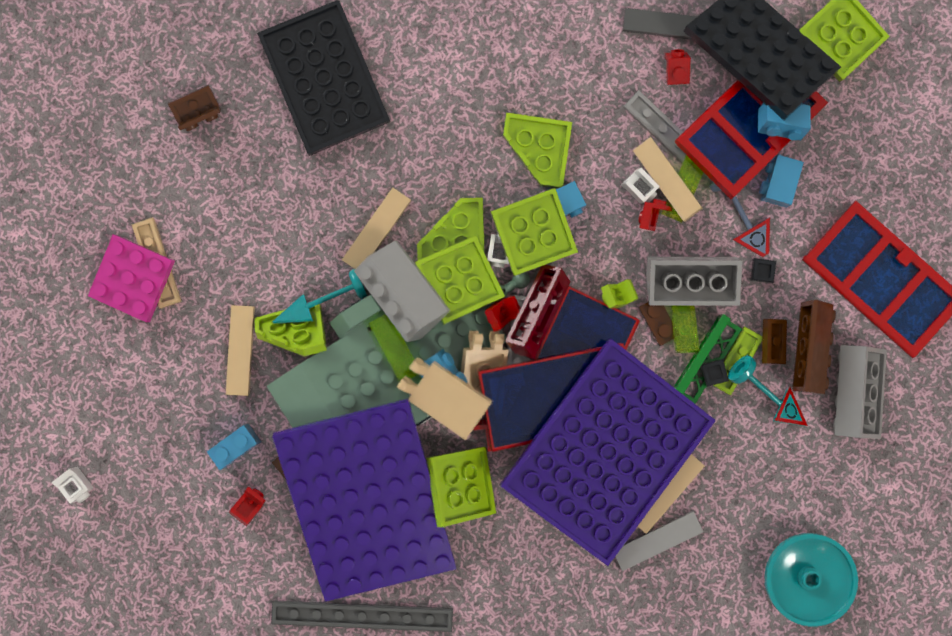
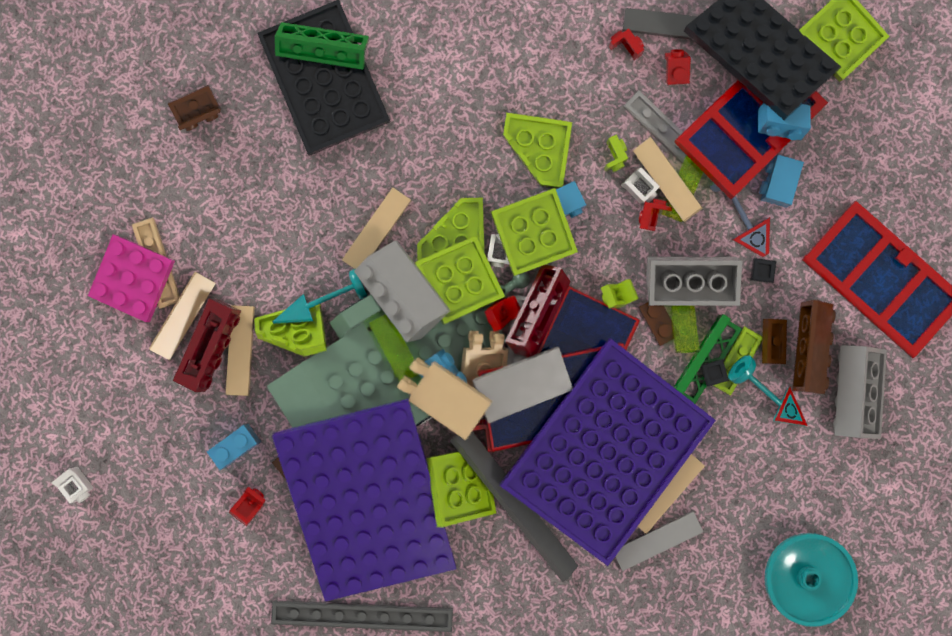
(182, 315): none -> tan tile
(207, 345): none -> dark red brick
(320, 48): none -> green fence
(522, 515): none -> dark grey tile
(524, 384): none -> light grey tile
(618, 150): none -> lime bracket
(632, 44): none -> red bracket

